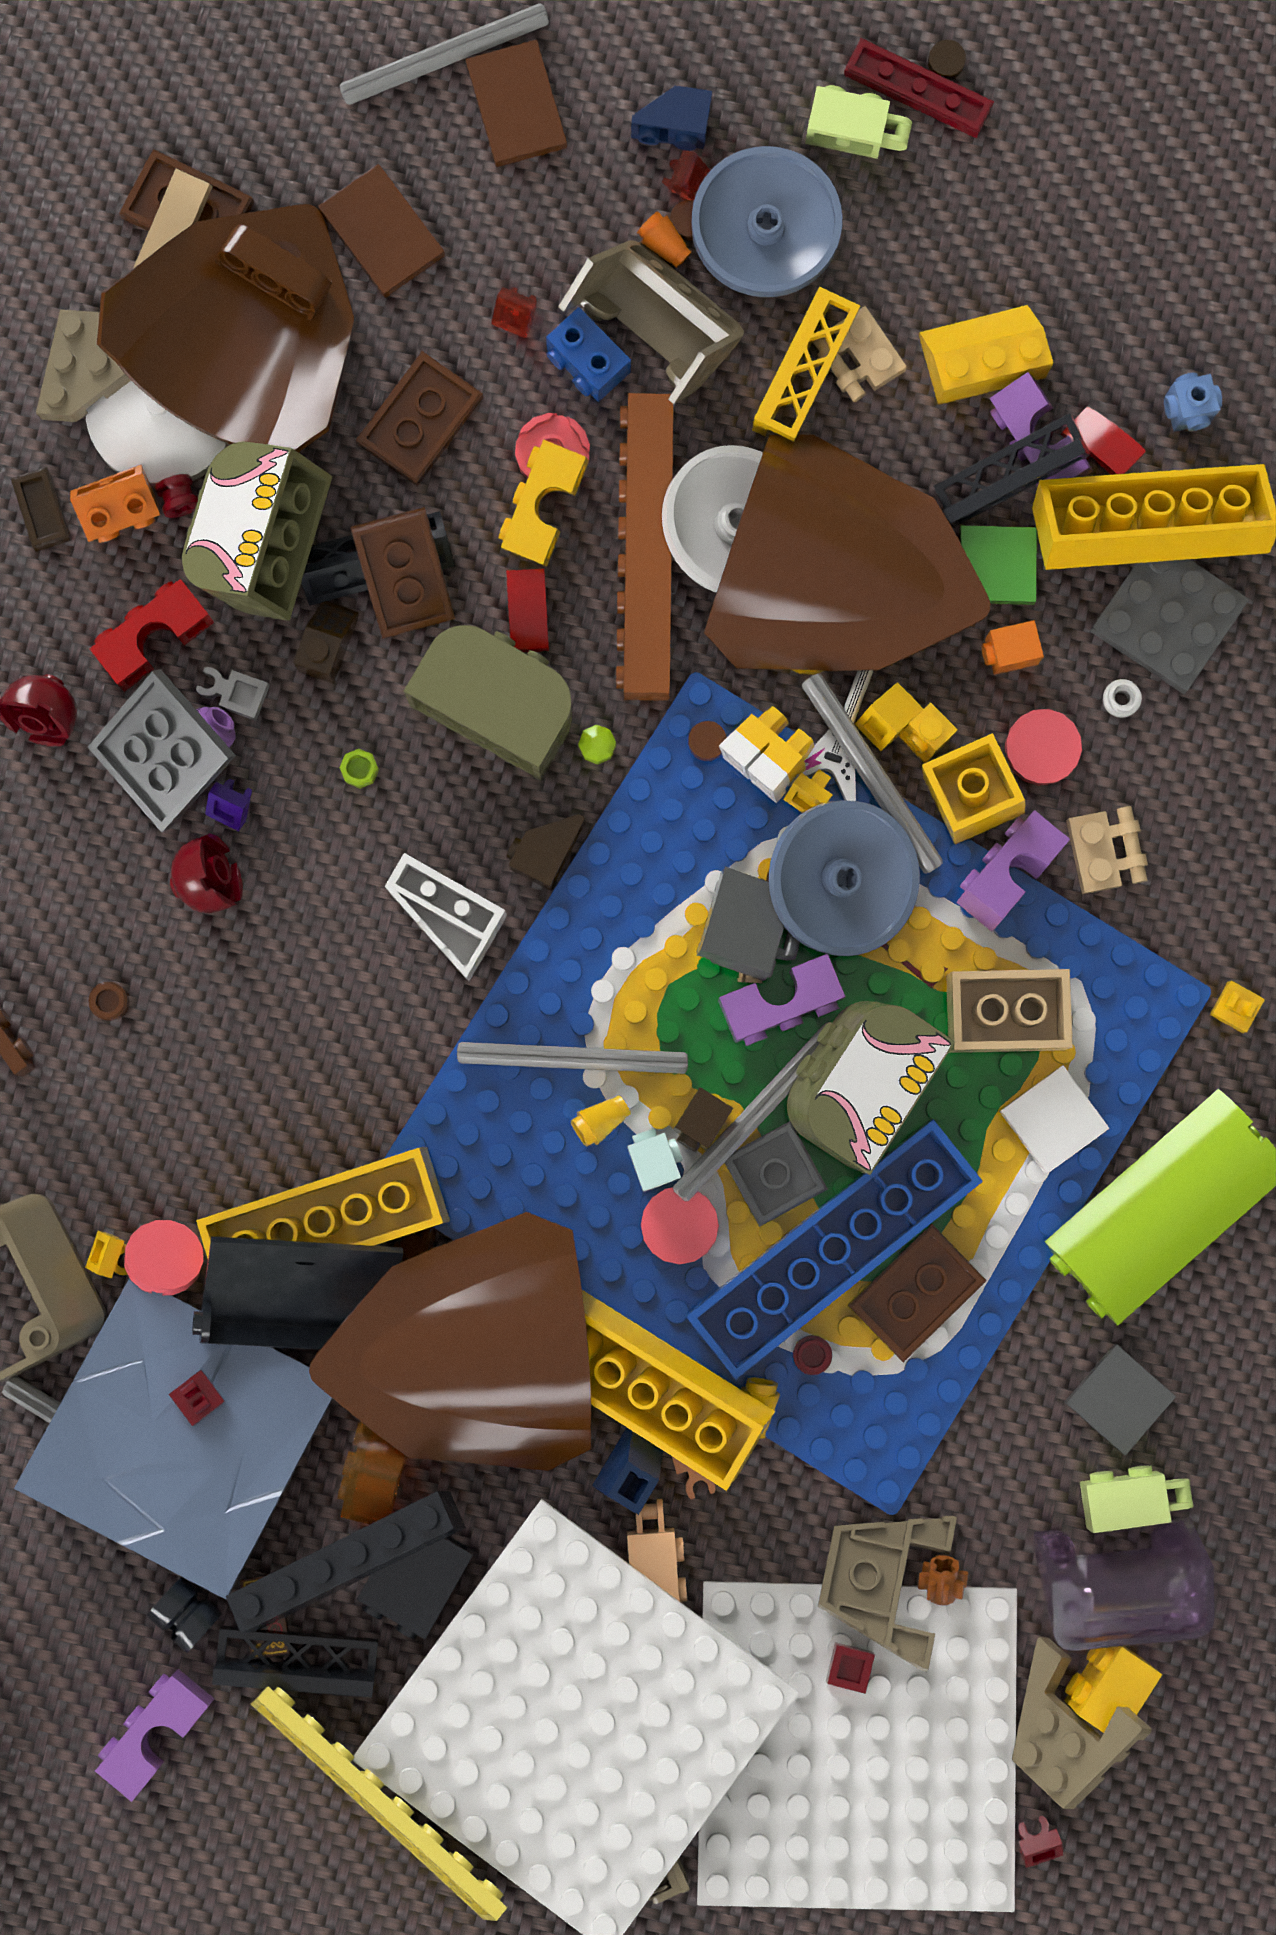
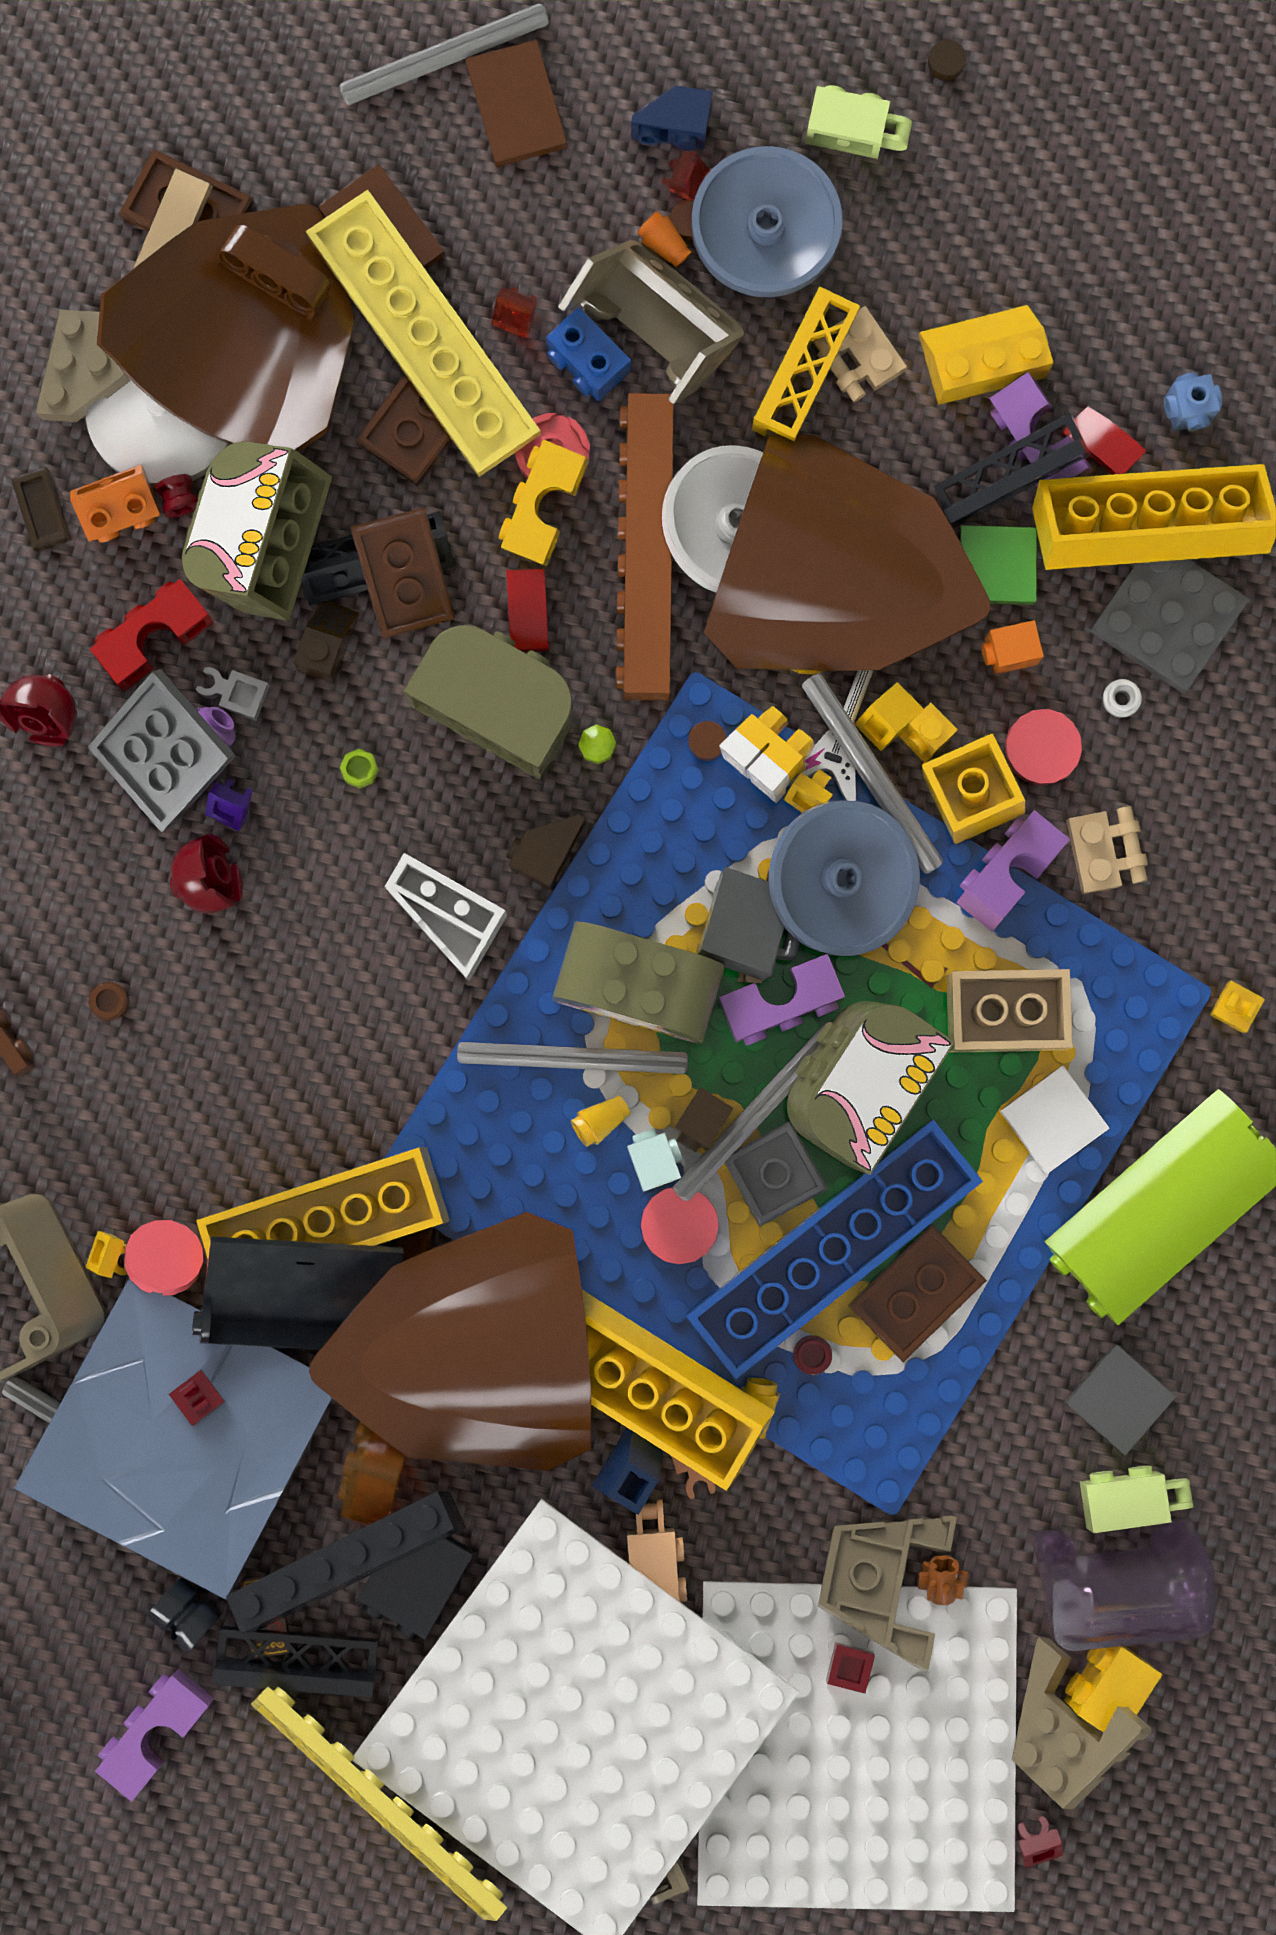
(423, 333): none -> light yellow plate
(638, 982): none -> olive brick
(918, 88): dark red tile -> none

